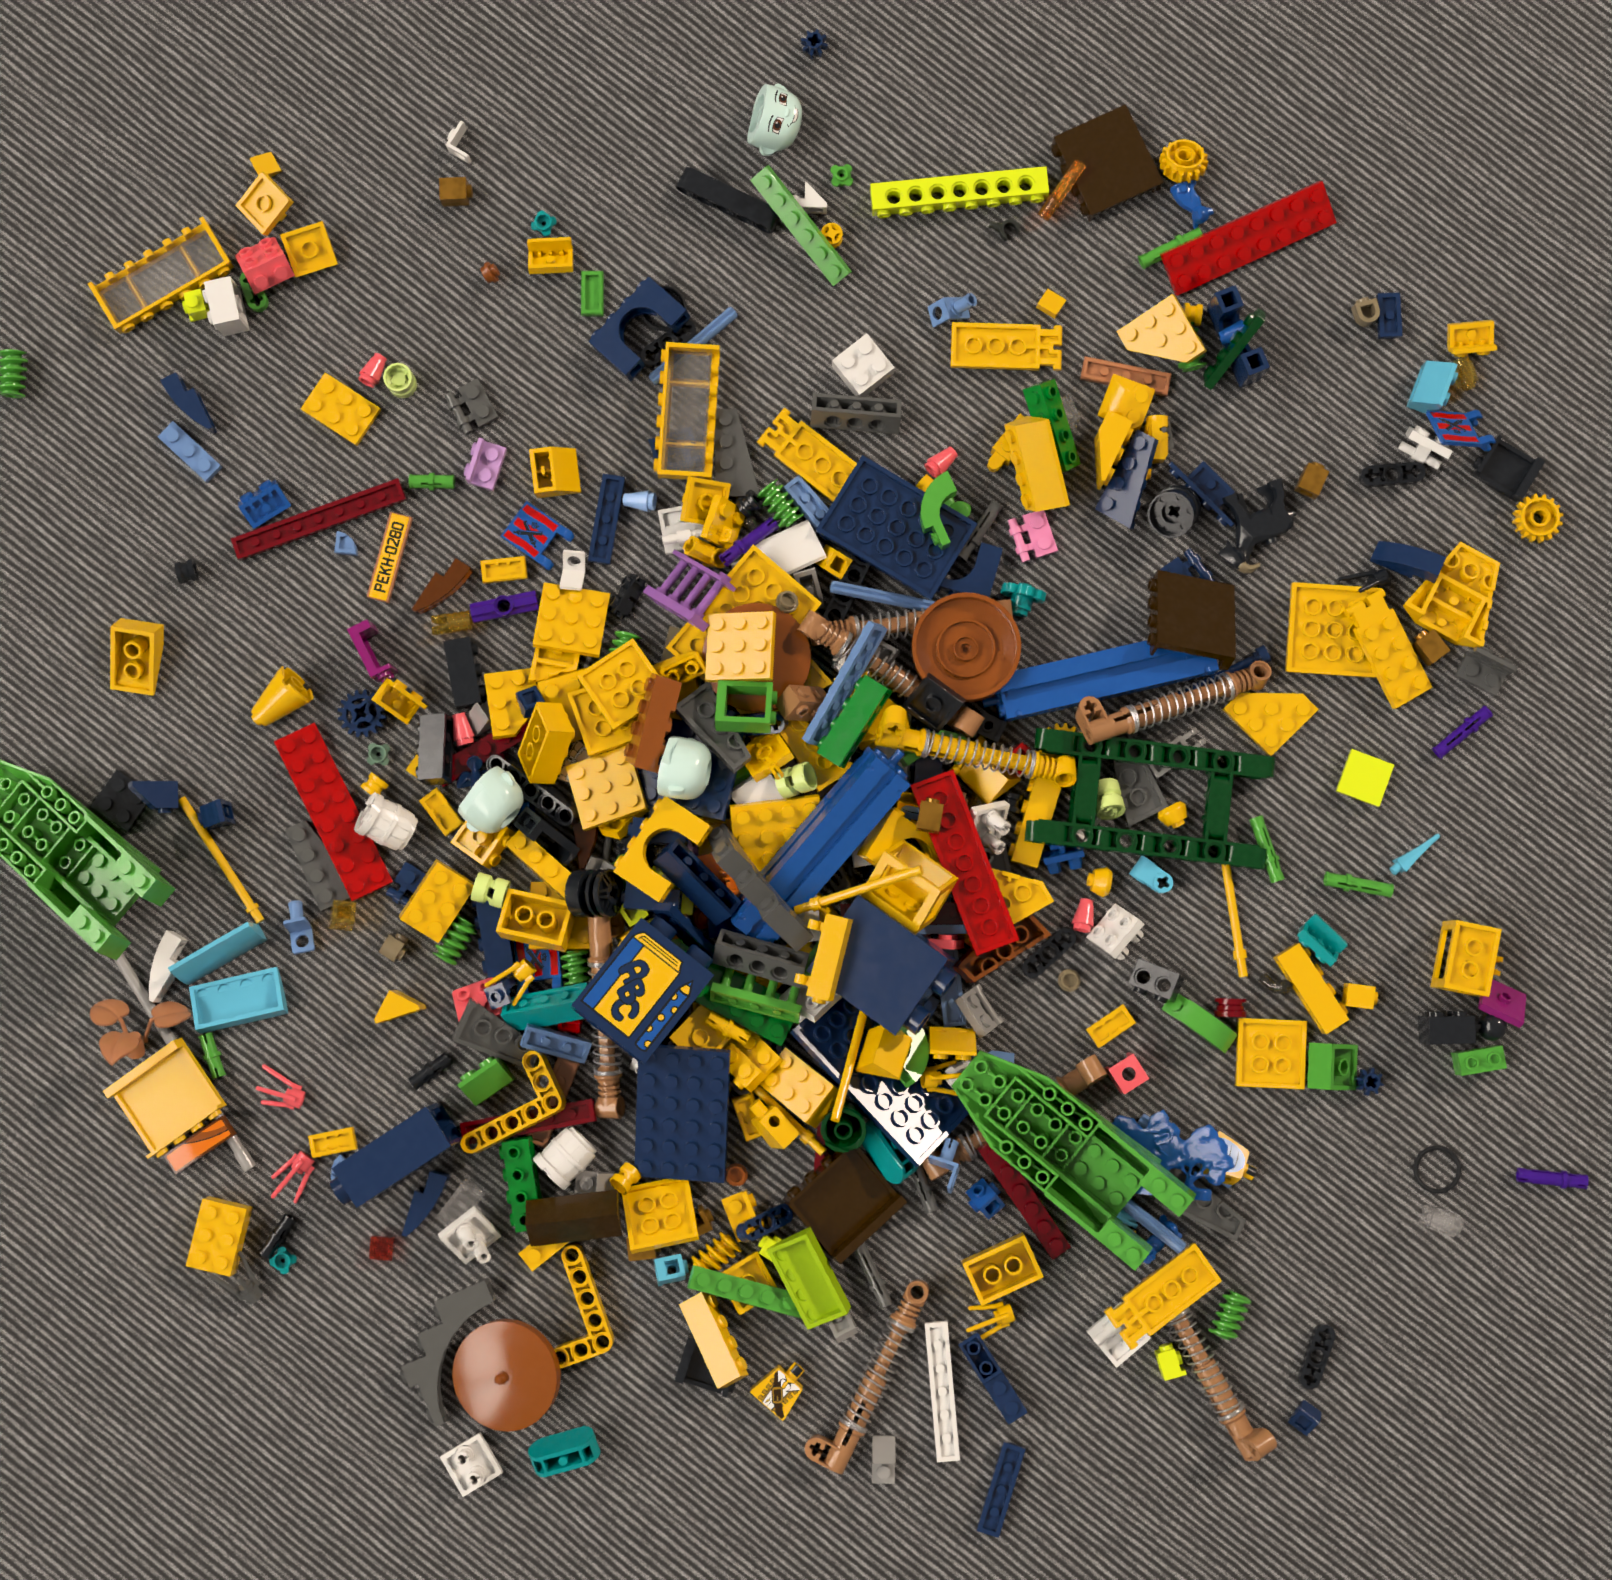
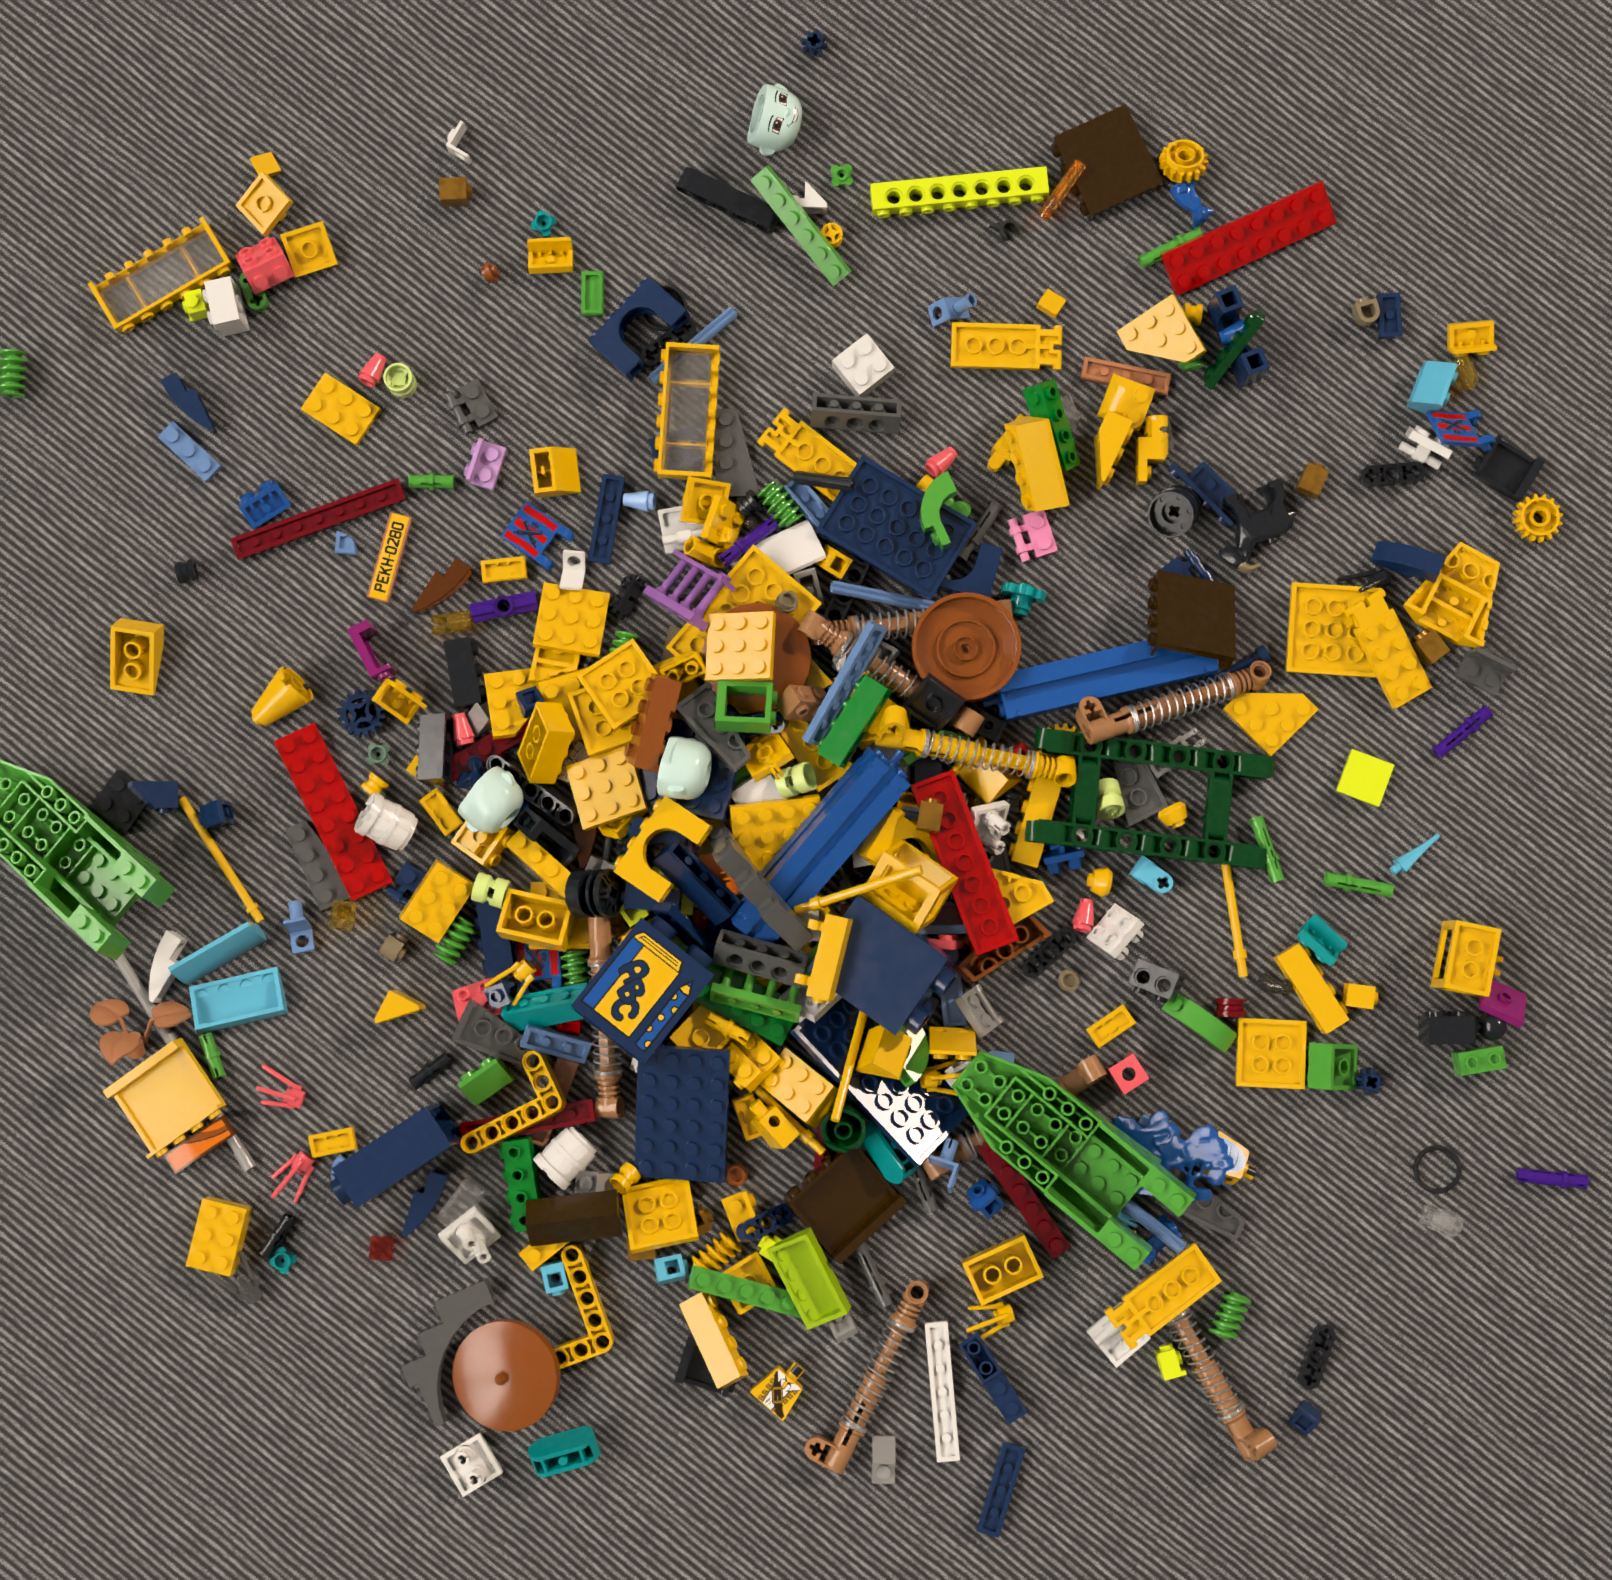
(554, 1287): none -> medium azure brick
(823, 480): none -> black axle
(1125, 488): wing -> none

